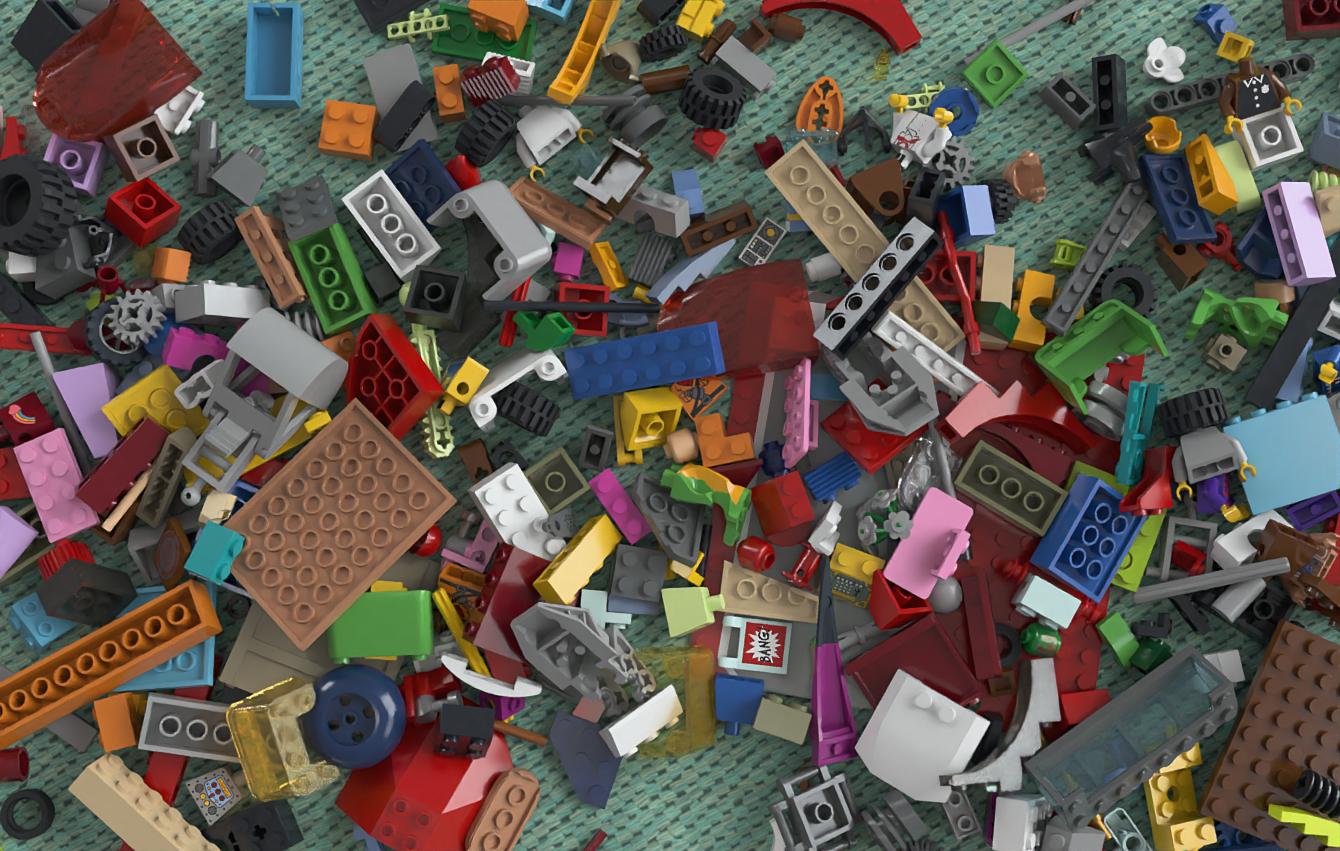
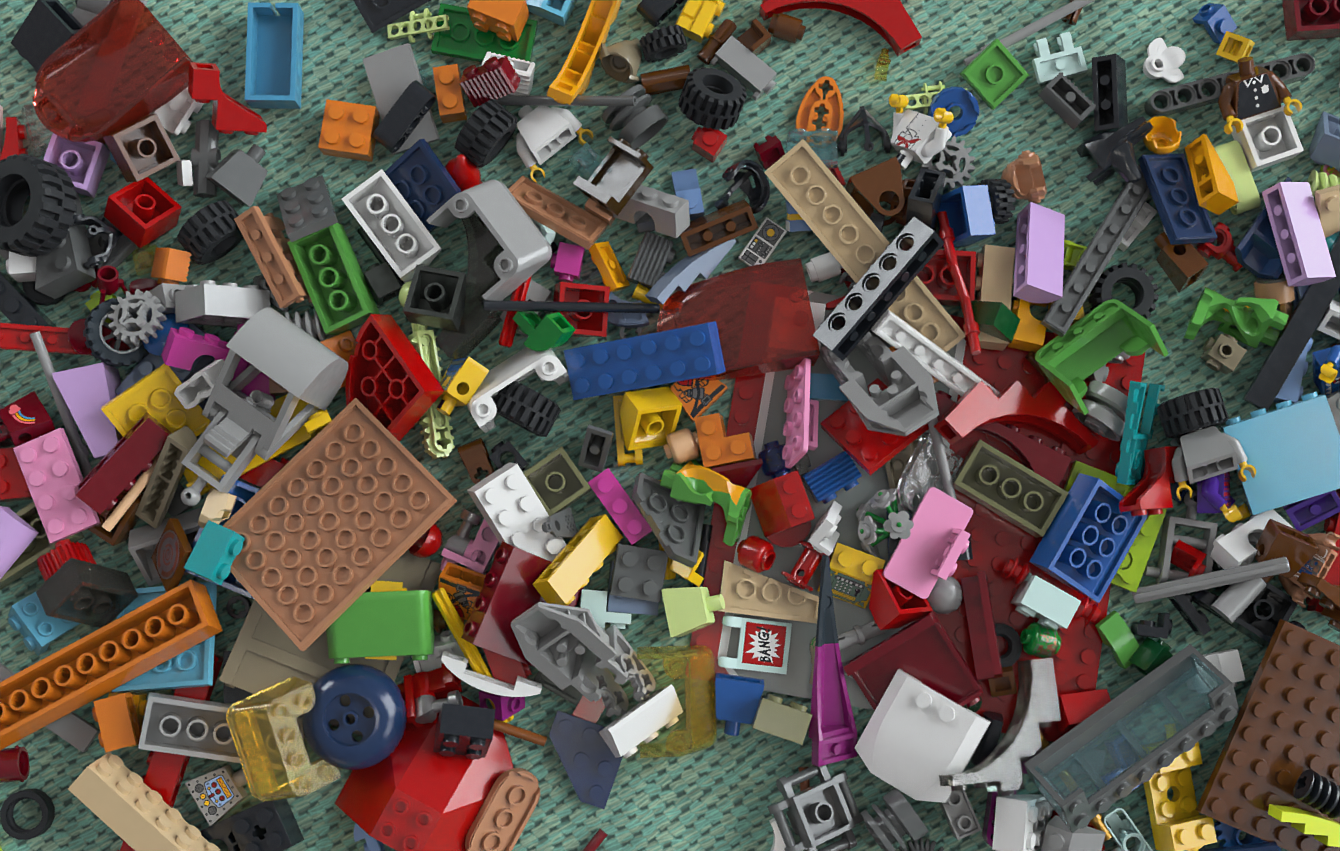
(184, 172): none -> white tile
(227, 113): none -> red arch
(757, 196): none -> black helmet
(1039, 254): none -> lavender brick
(1069, 60): none -> light aqua plate

